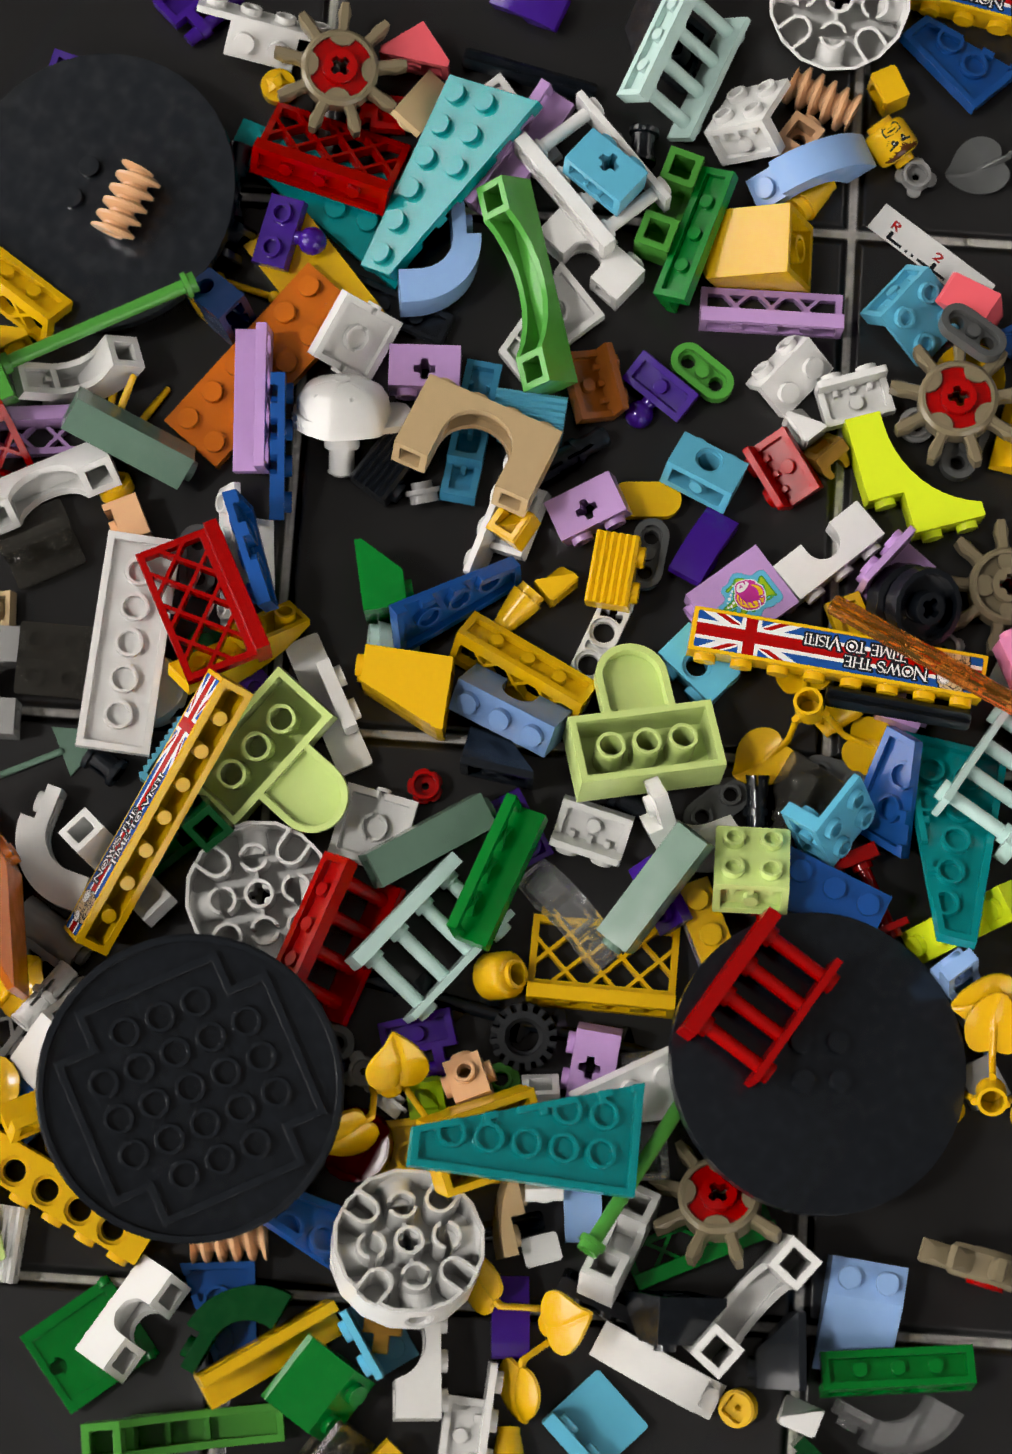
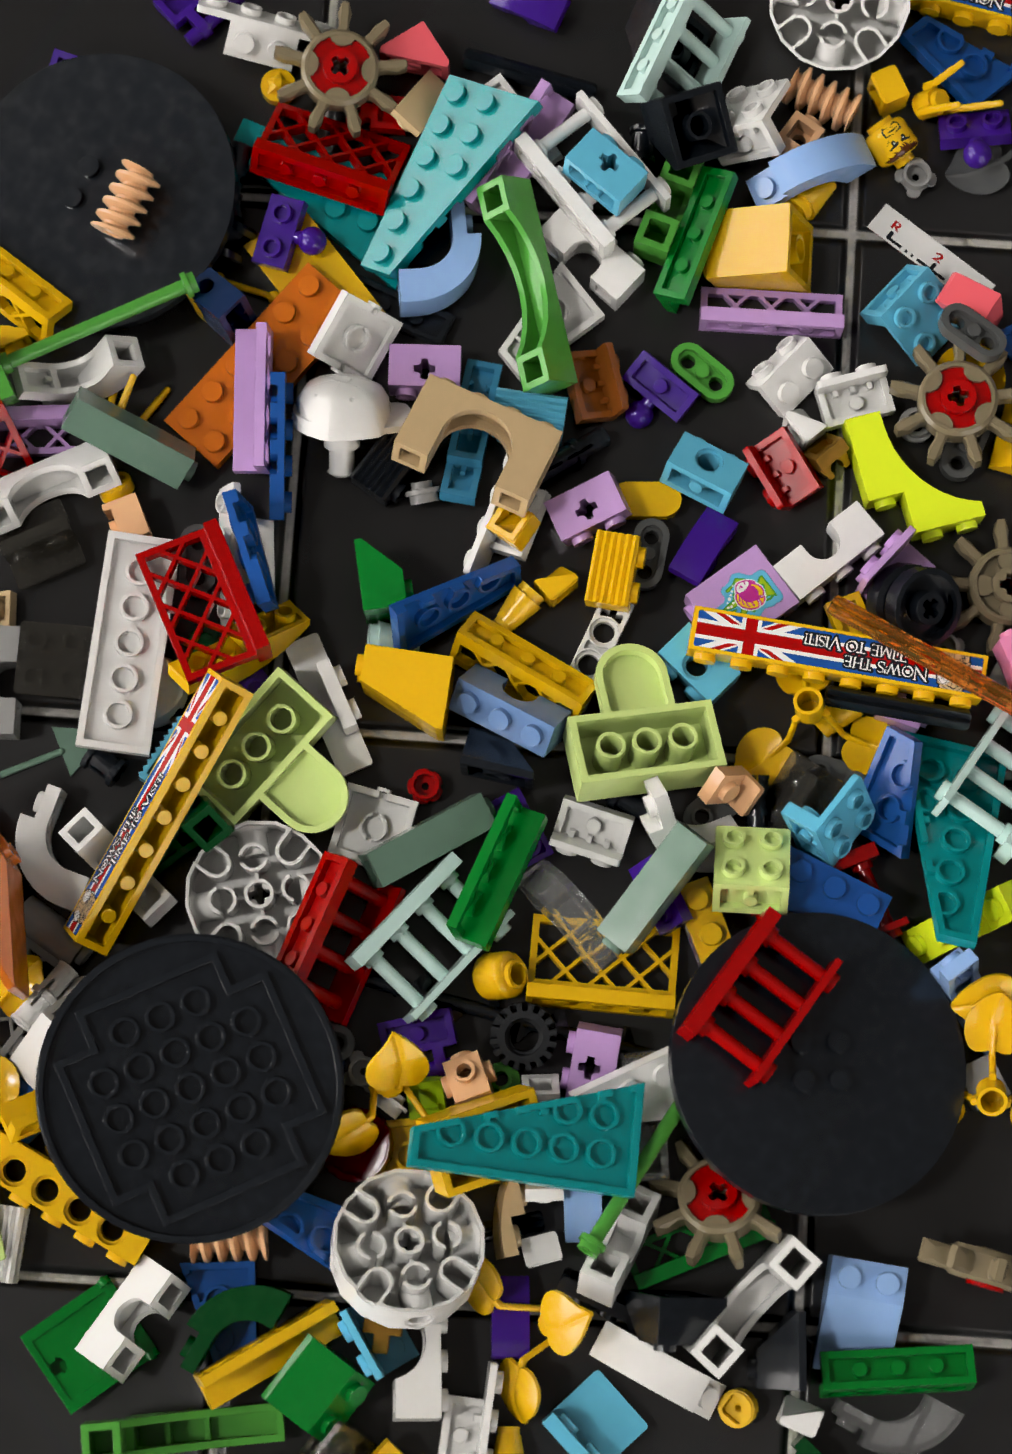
(690, 125): none -> black slope
(731, 786): none -> light nougat bracket
(936, 102): none -> yellow plant
(975, 134): none -> dark purple plate

